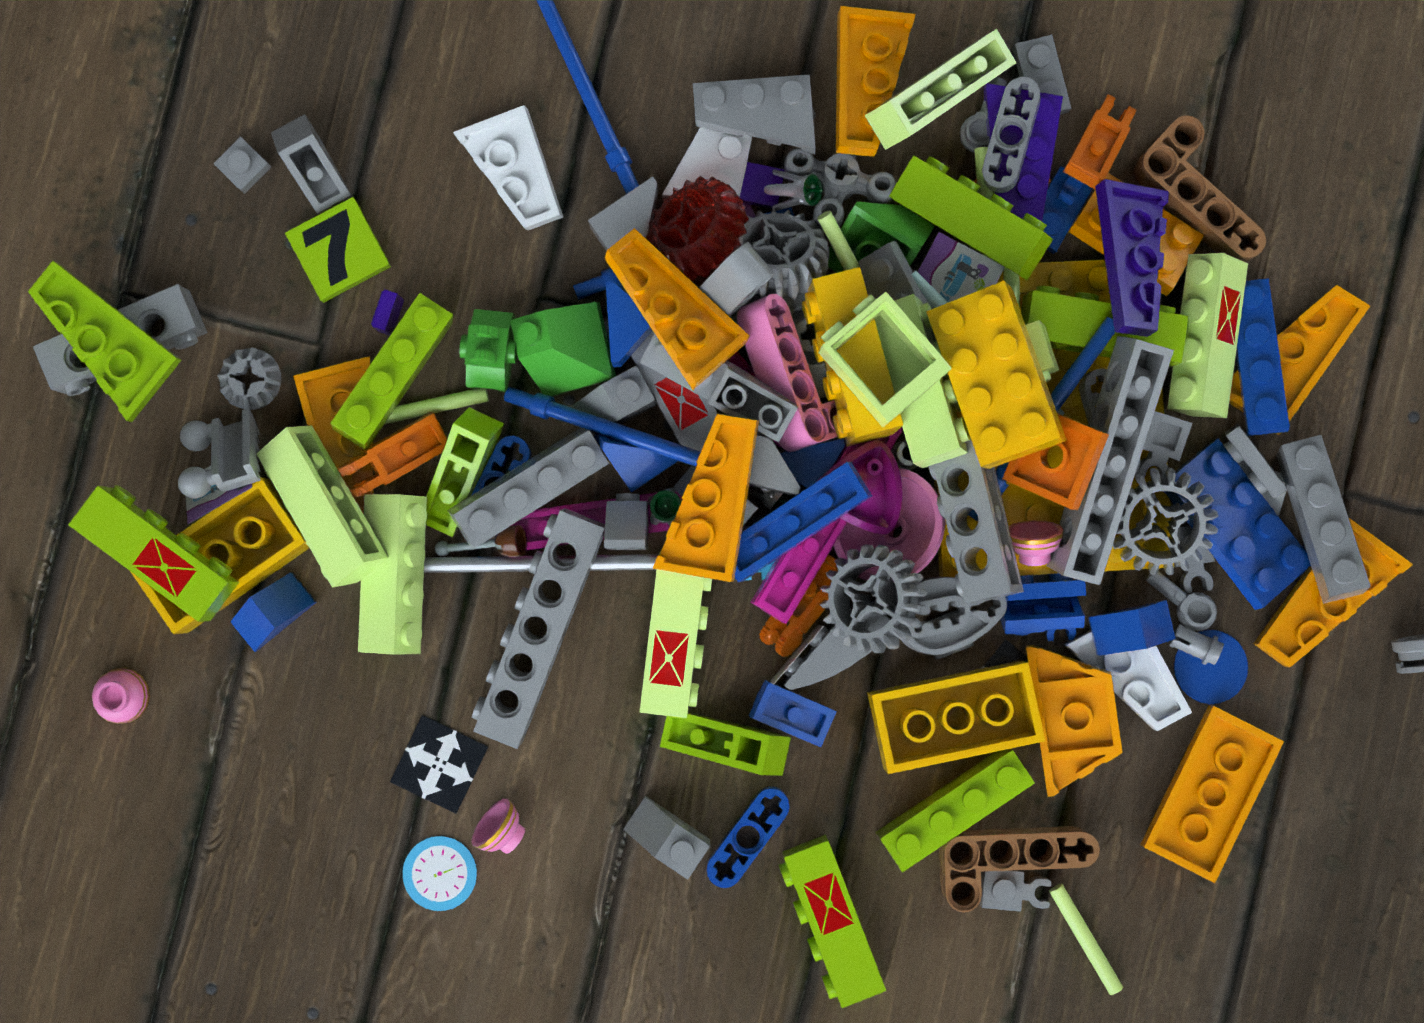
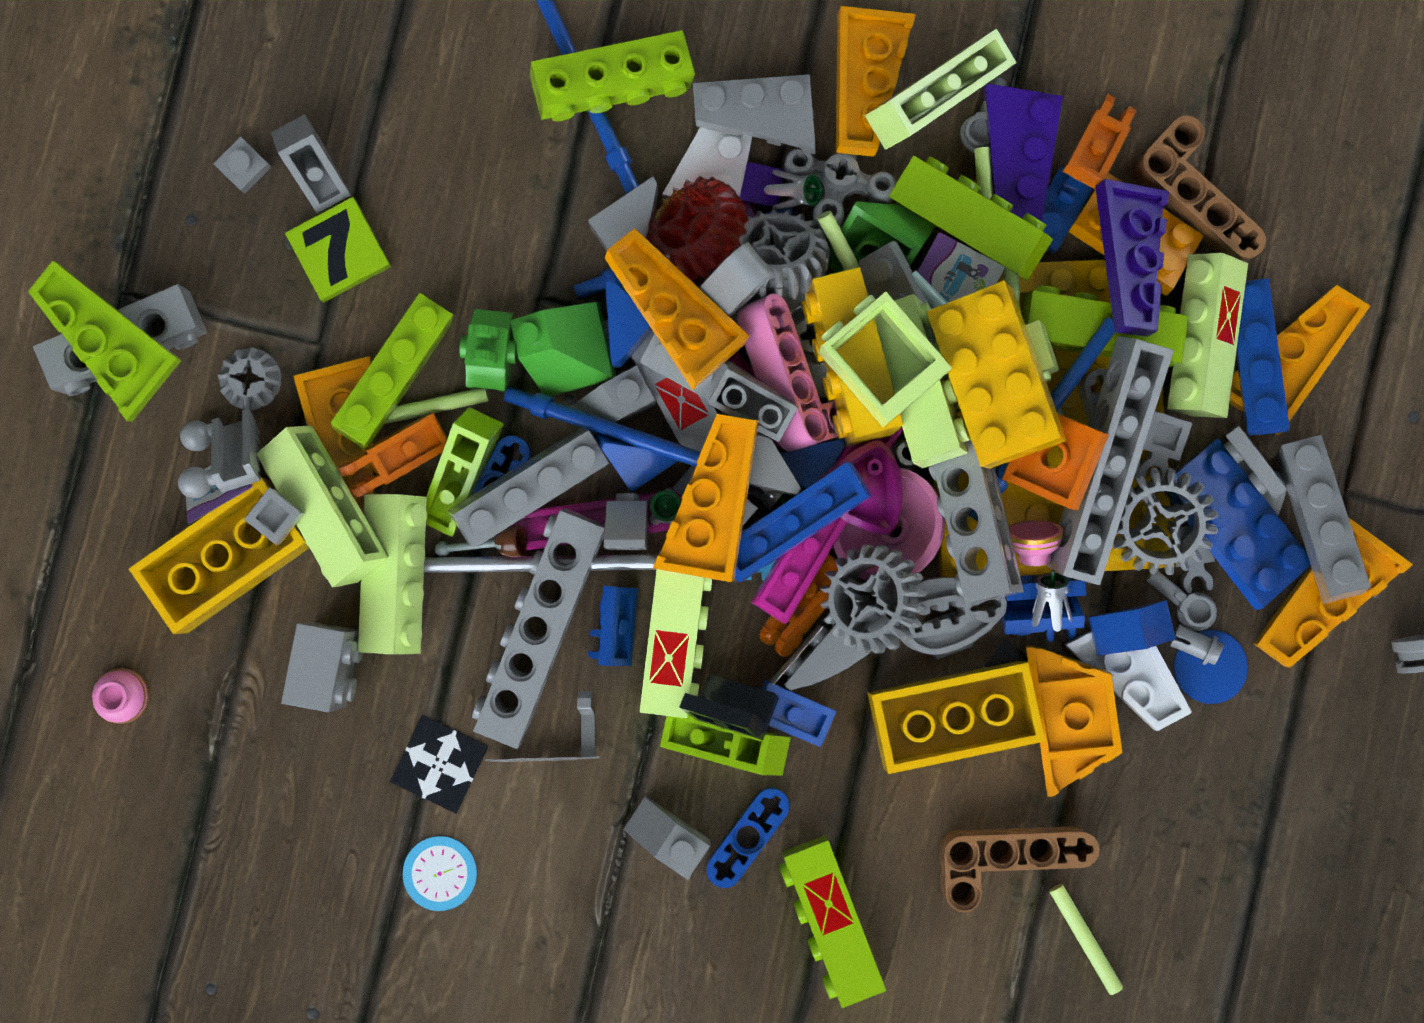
(154, 552): lime brick -> none
(272, 610): blue slope -> none
(274, 516): none -> light grey plate
(322, 667): none -> light grey brick
(387, 312): dark purple tile -> none
(499, 828): bright pink piece -> none
(514, 163): white wing -> none
(587, 732): none -> light grey piece
(612, 76): none -> lime brick
(617, 626): none -> blue plate
(732, 706): none -> black panel
(954, 808): lime brick -> none
(1007, 889): light grey plate -> none
(1029, 110): light grey beam -> none
(1040, 62): light grey plate -> none
(1051, 588): none -> flat silver piece
(1212, 793): light orange plate -> none

